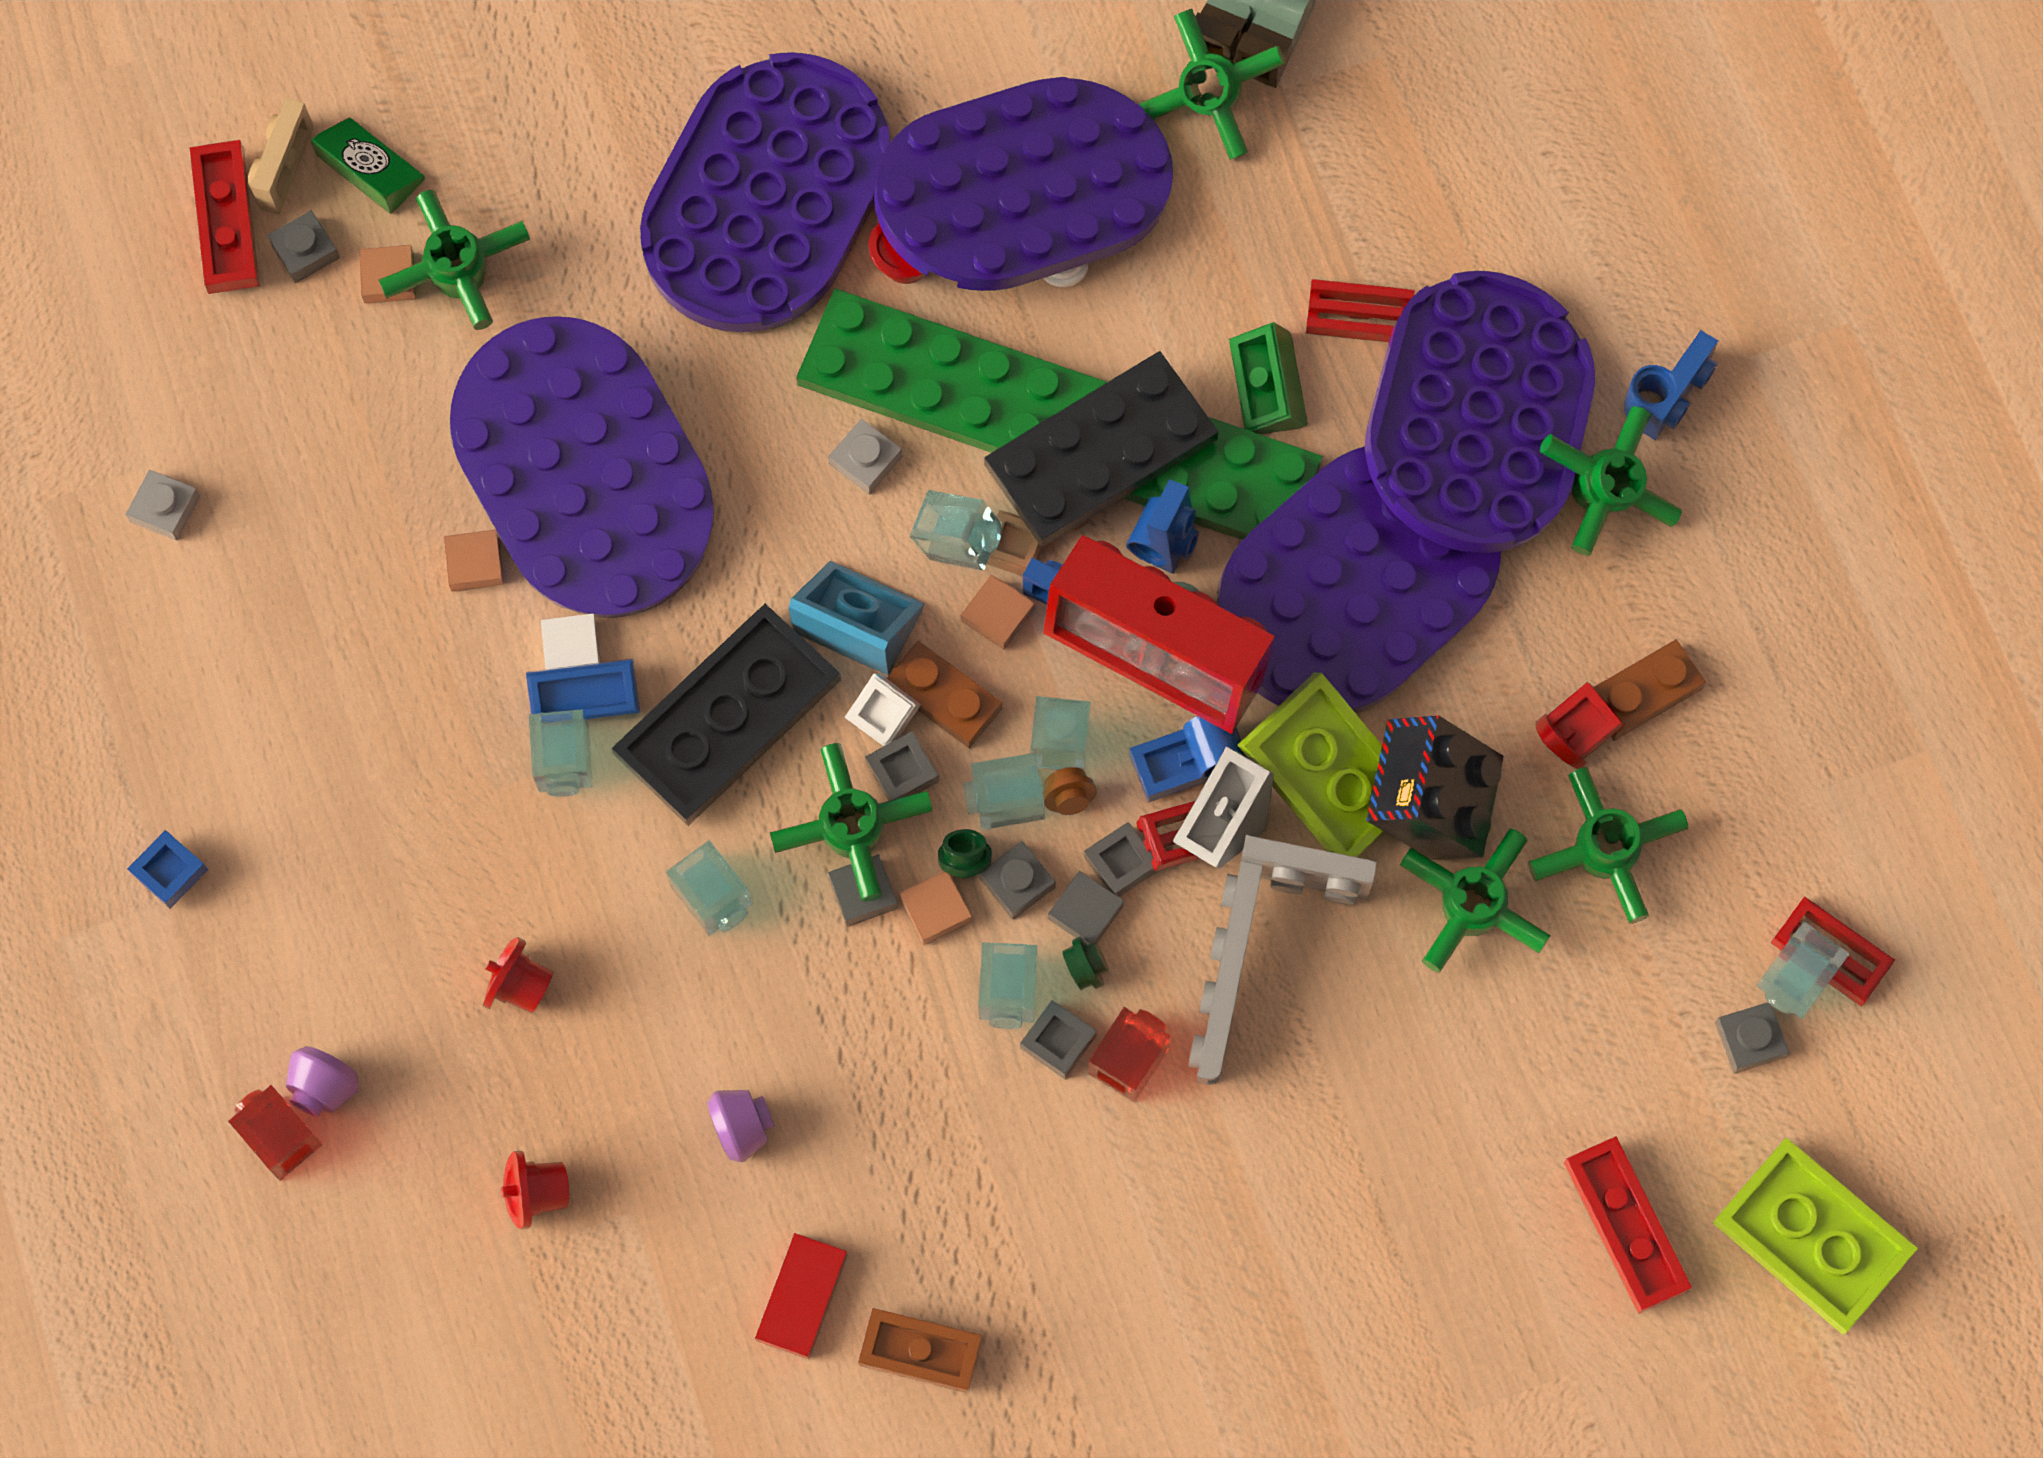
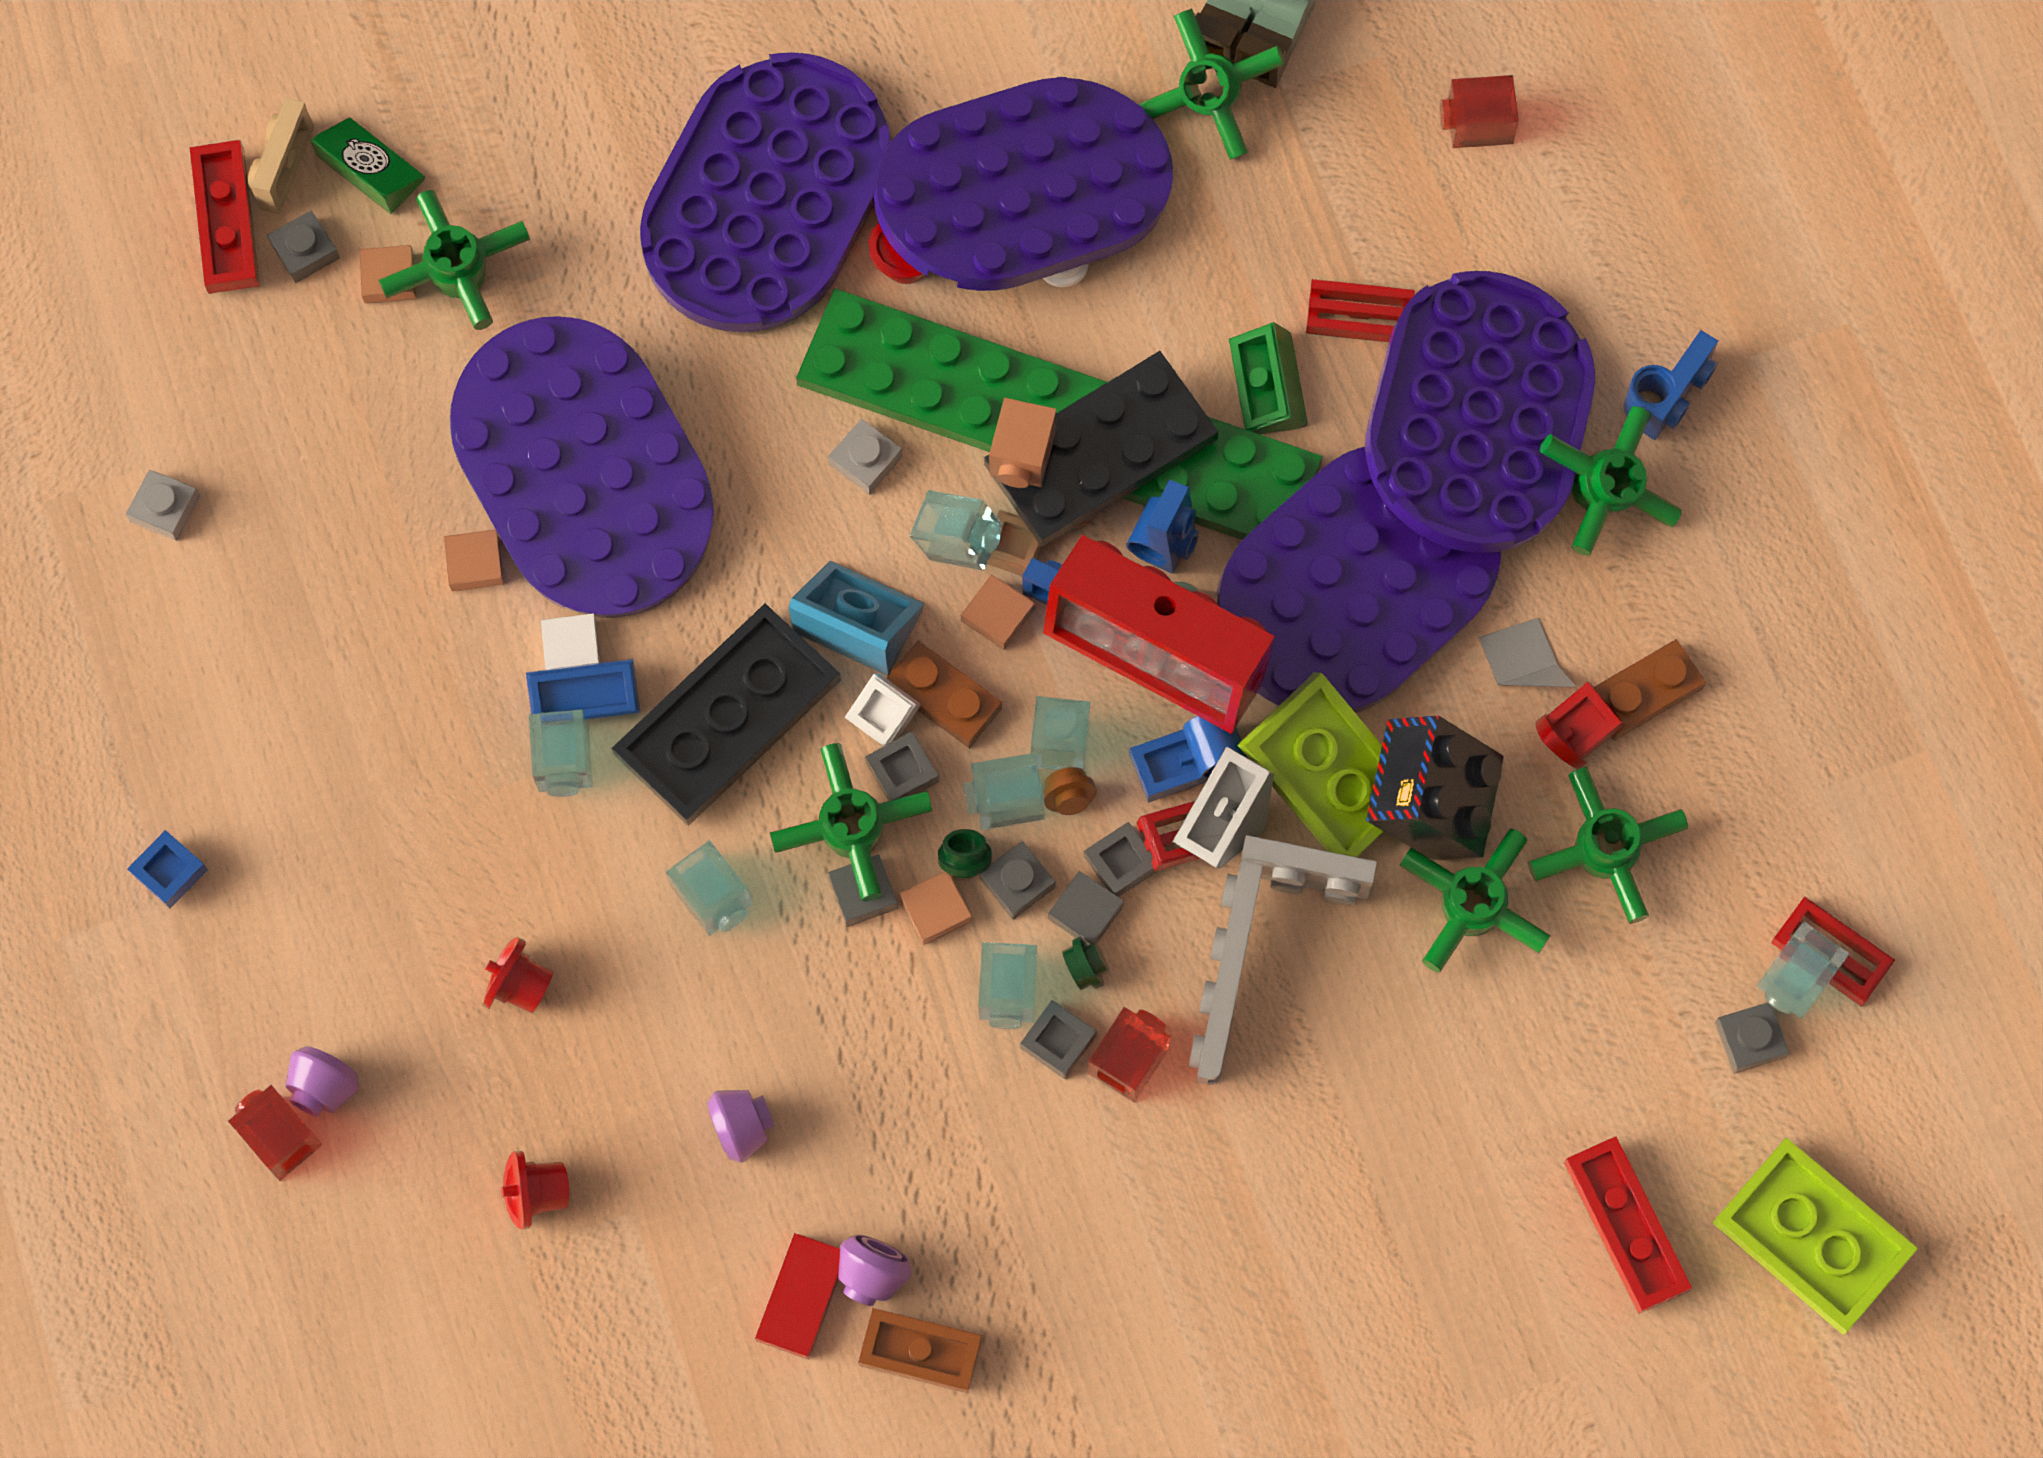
(871, 1269): none -> medium lavender cone
(1022, 443): none -> nougat brick
(1480, 111): none -> clear red brick
(1523, 656): none -> light grey sticker

